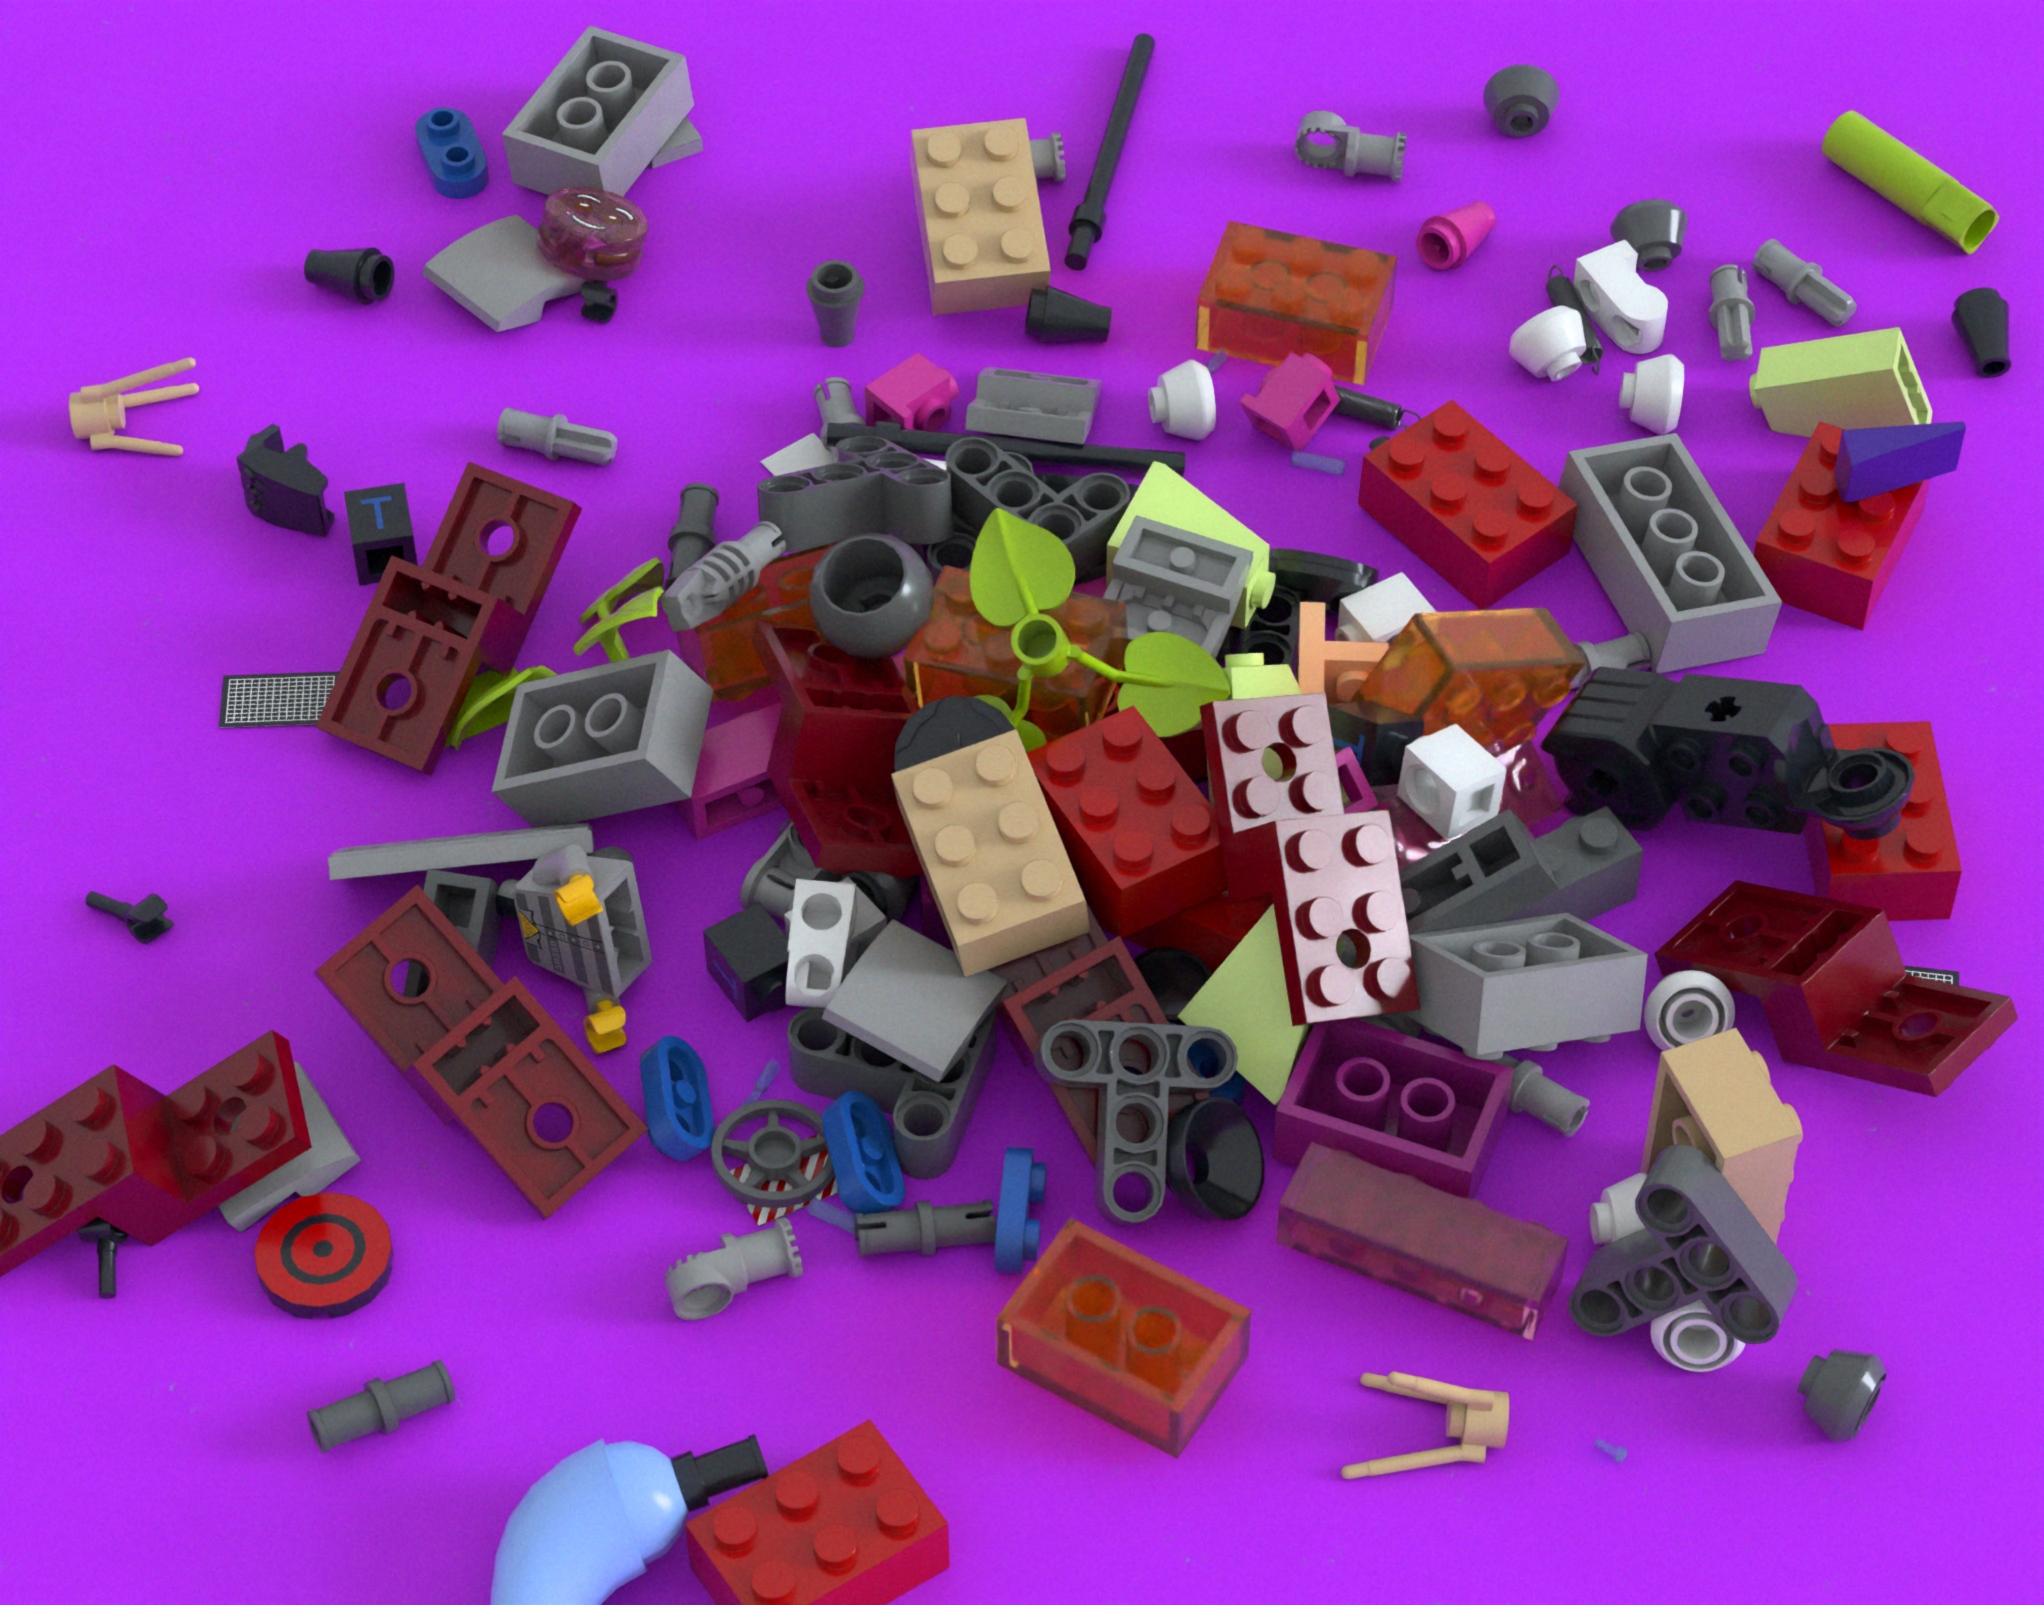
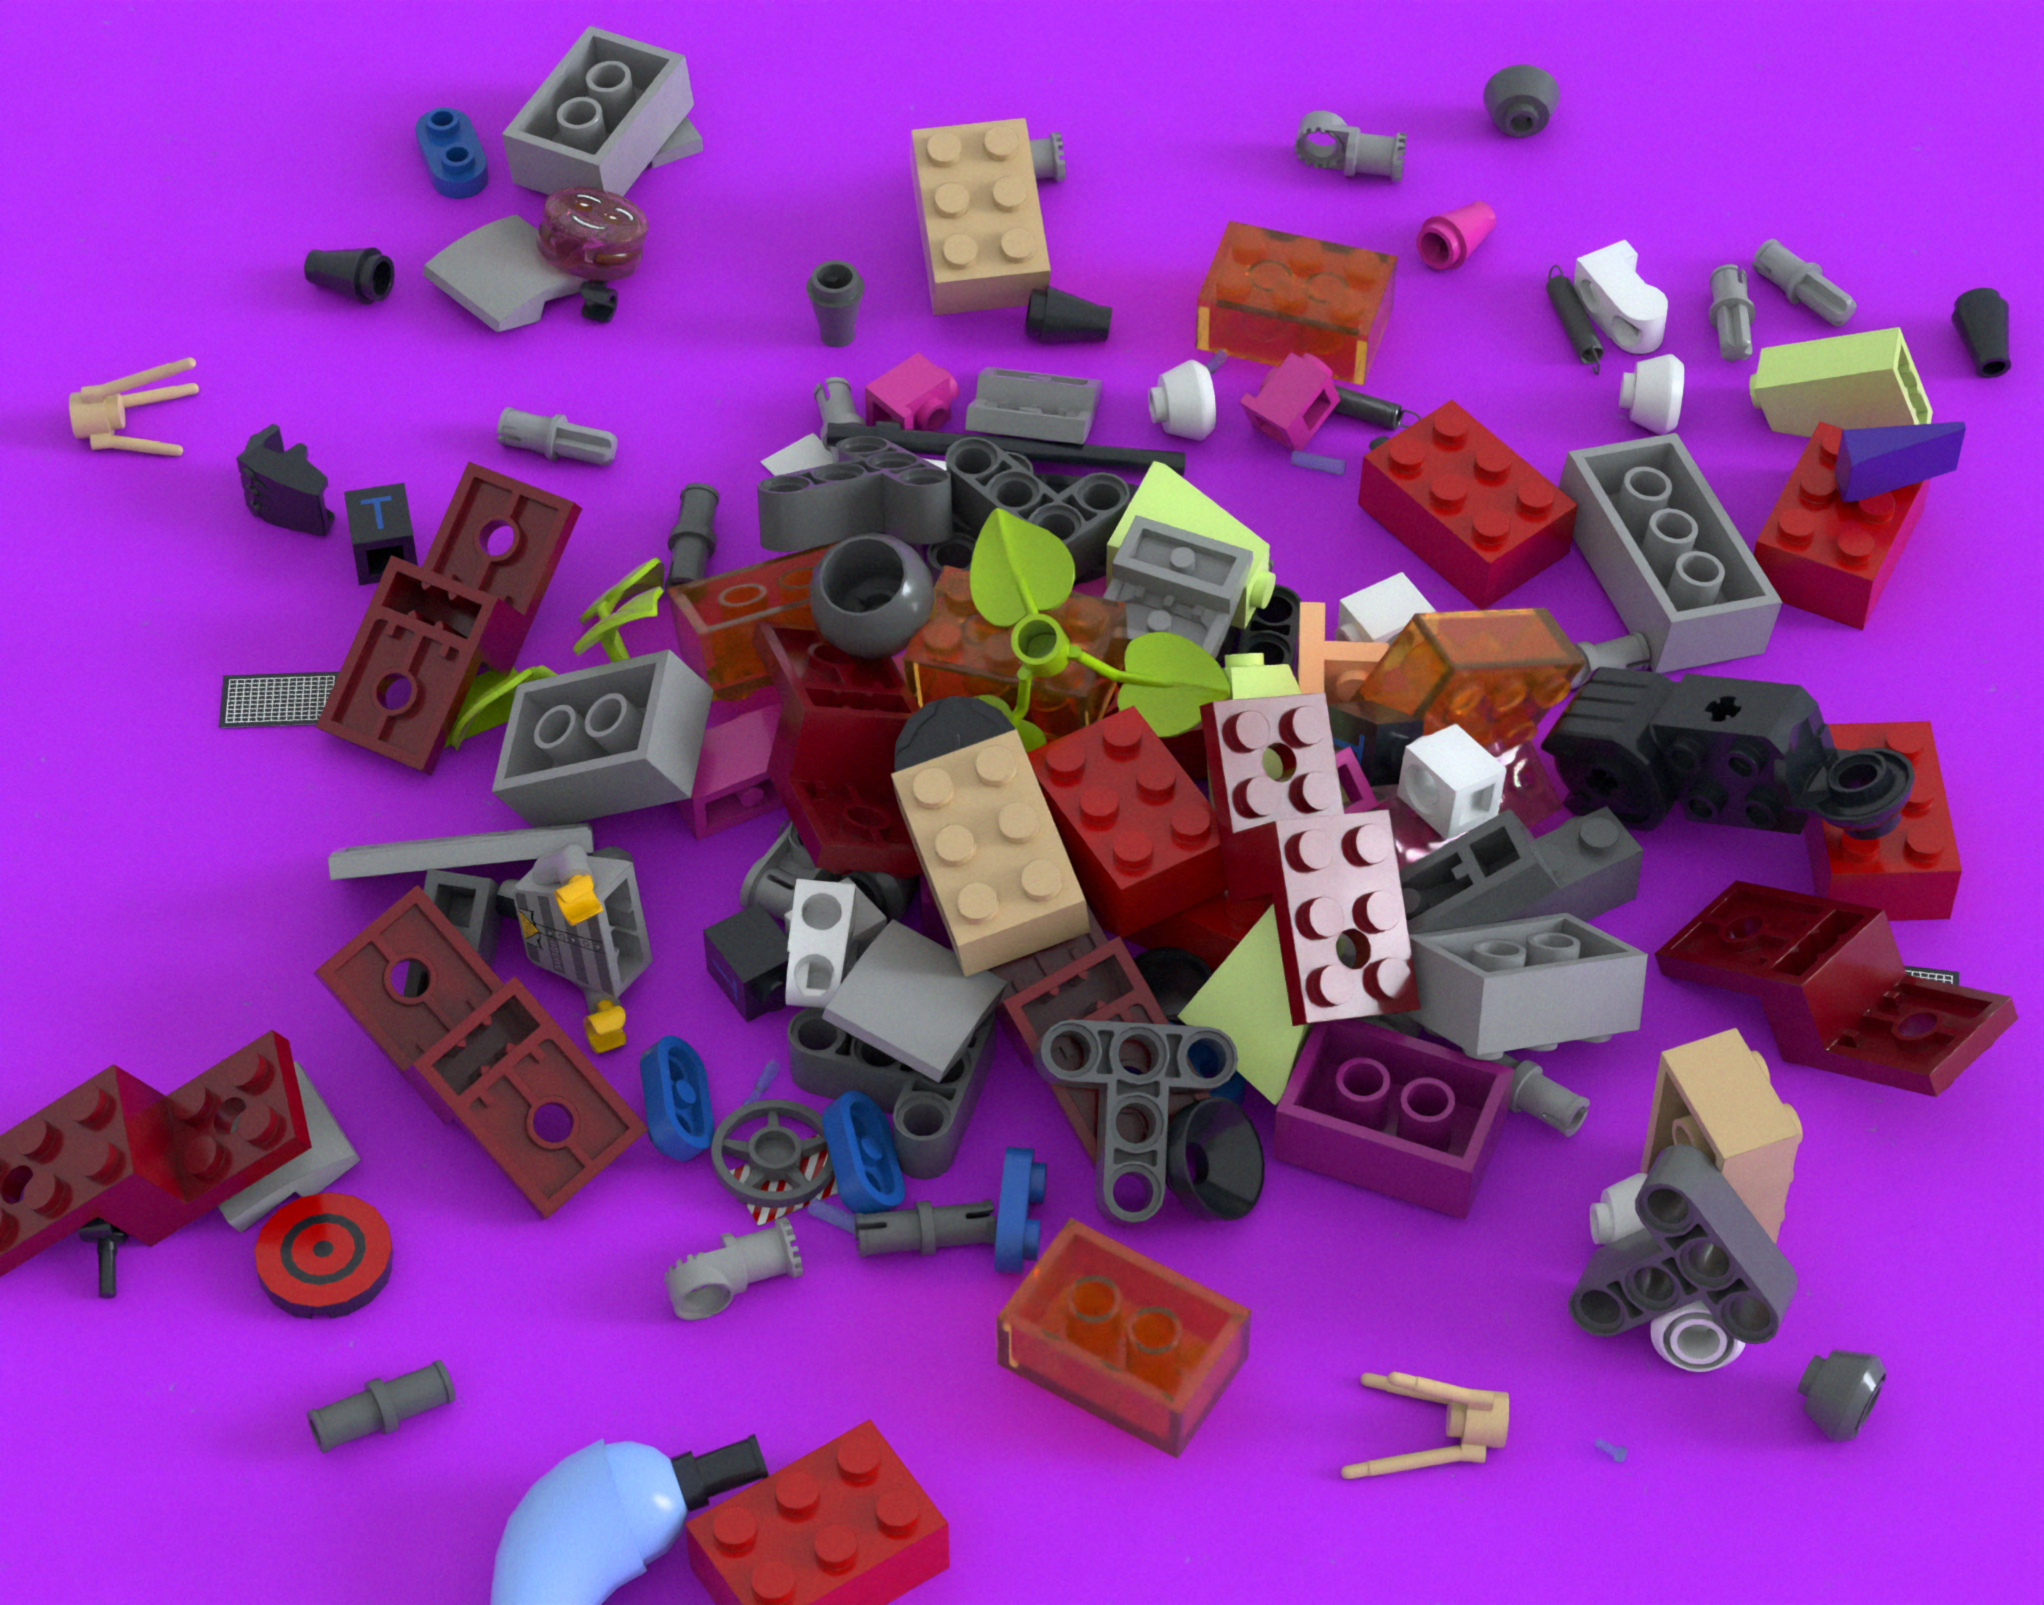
(143, 920): black hand -> none
(721, 577): light grey hinge -> none
(1089, 217): black bar -> none
(1320, 576): black piece -> none
(1422, 1240): clear pink brick -> none
(1550, 343): white cone -> none
(1653, 230): dark grey cone -> none
(1687, 1009): white cone -> none
(1909, 181): lime piece -> none

